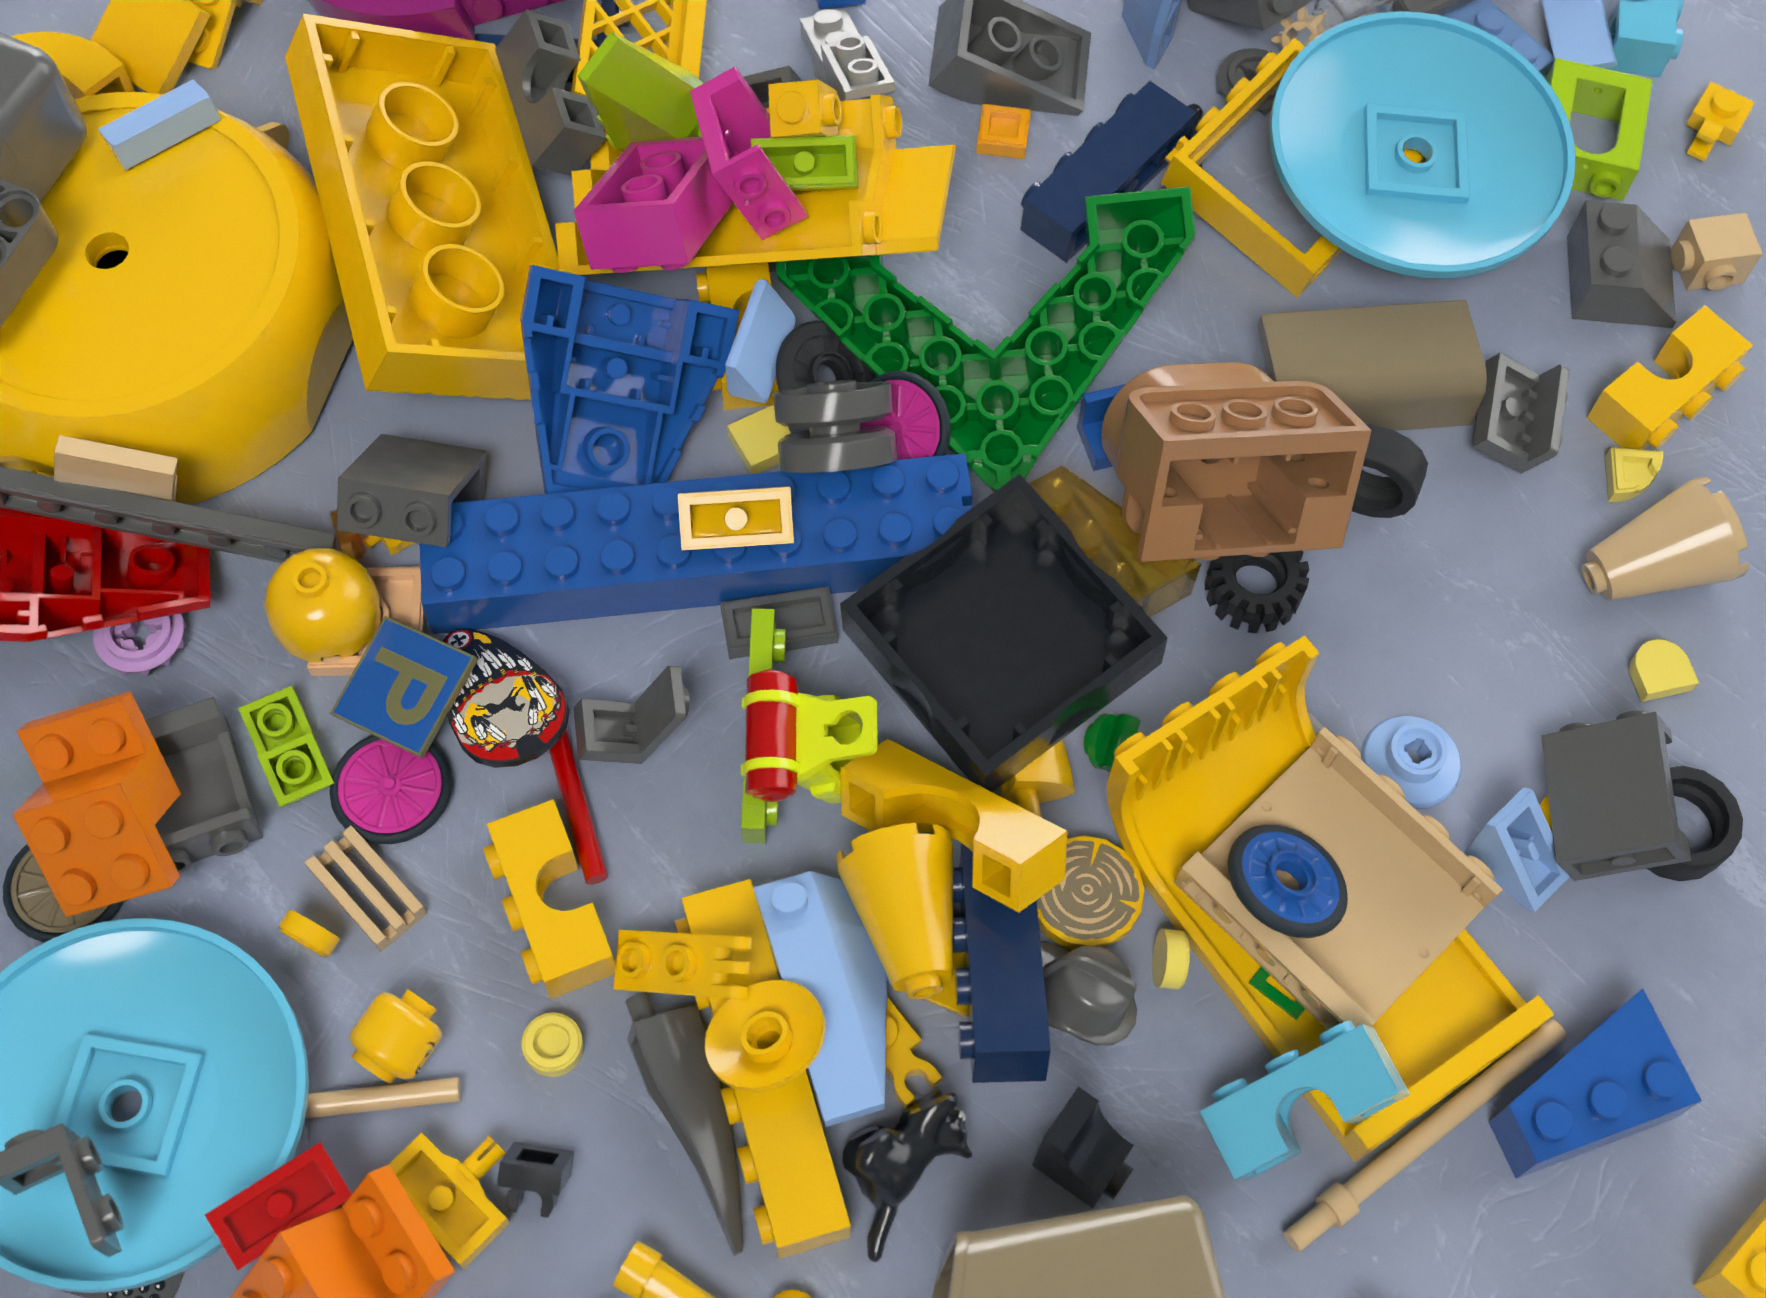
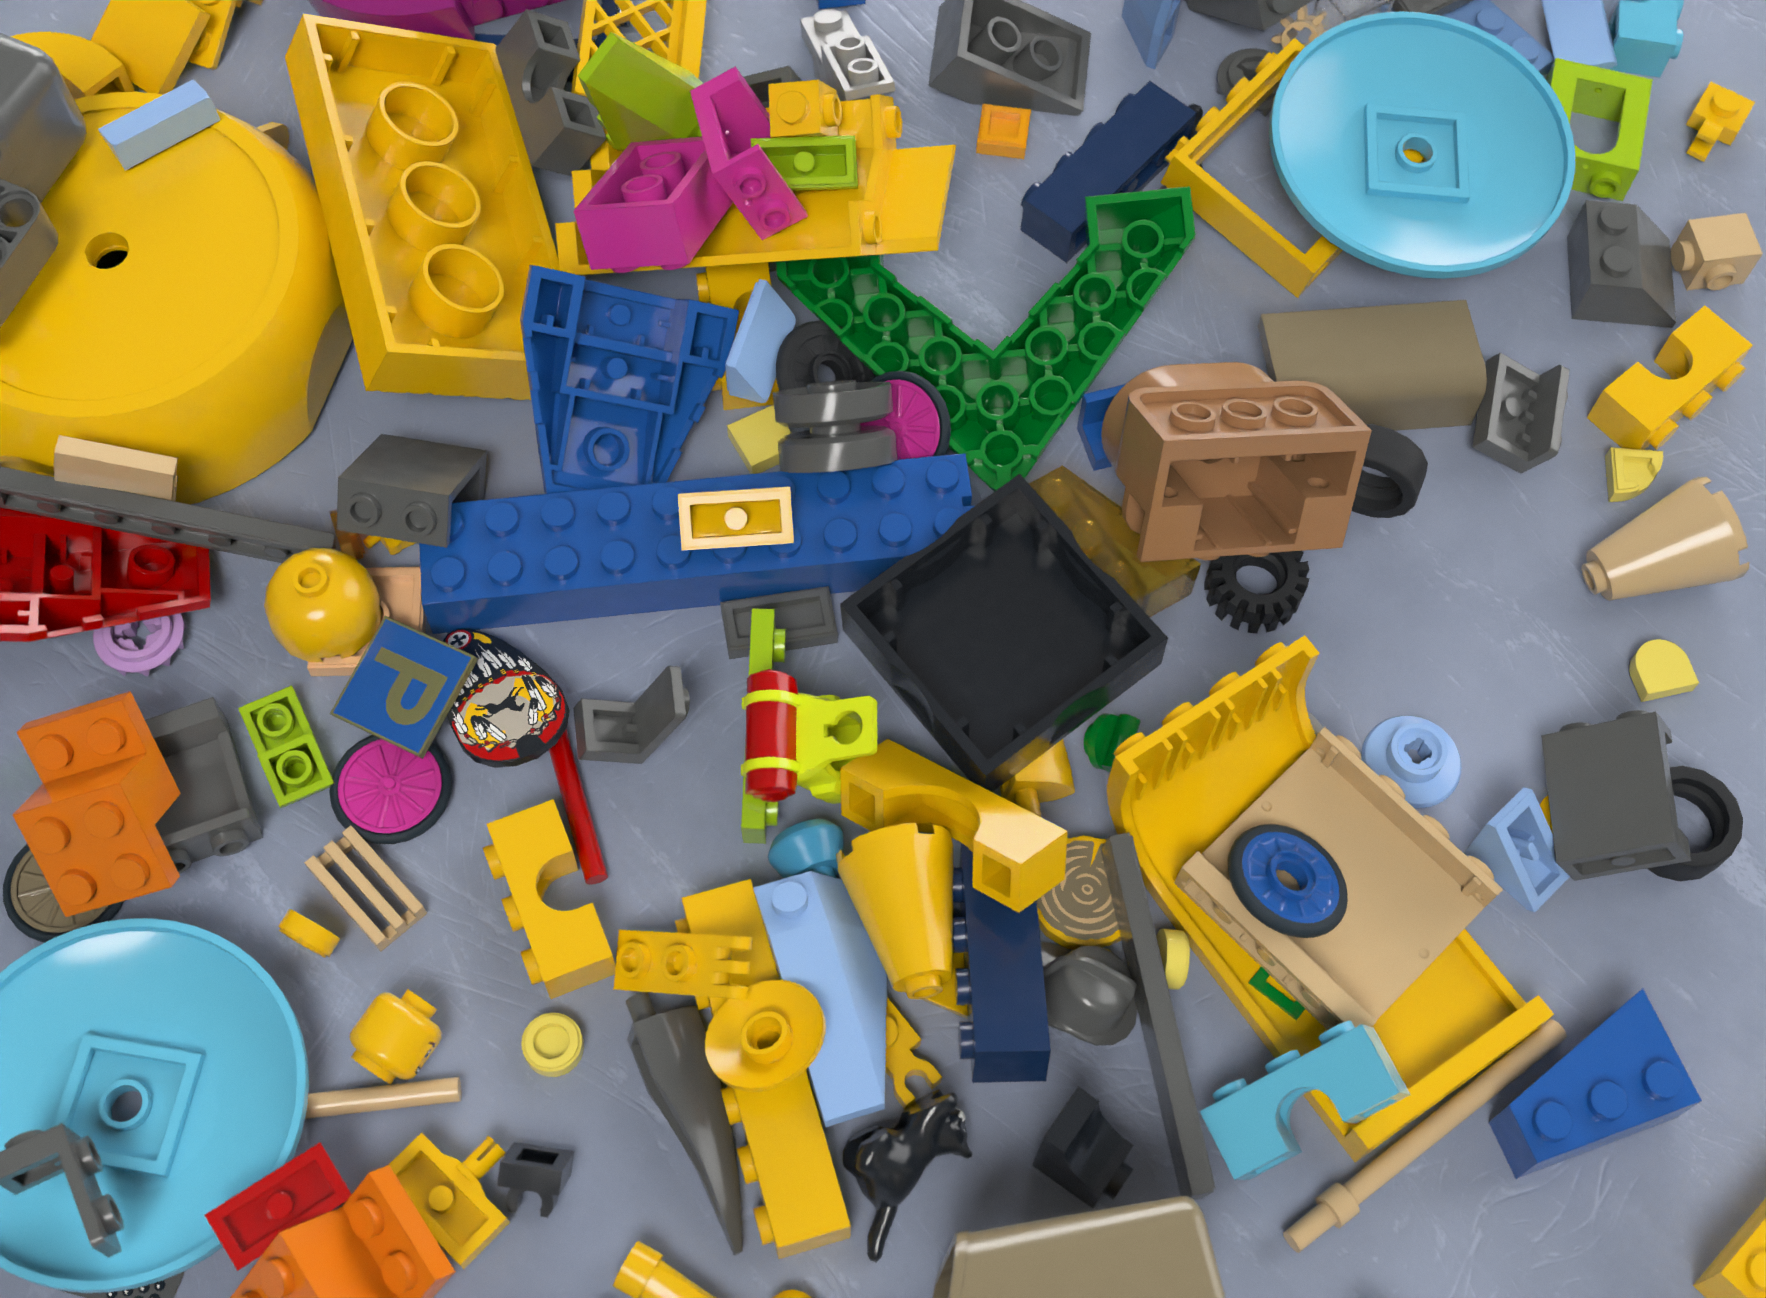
(807, 848): none -> dark azure cone
(1157, 1018): none -> dark grey tile

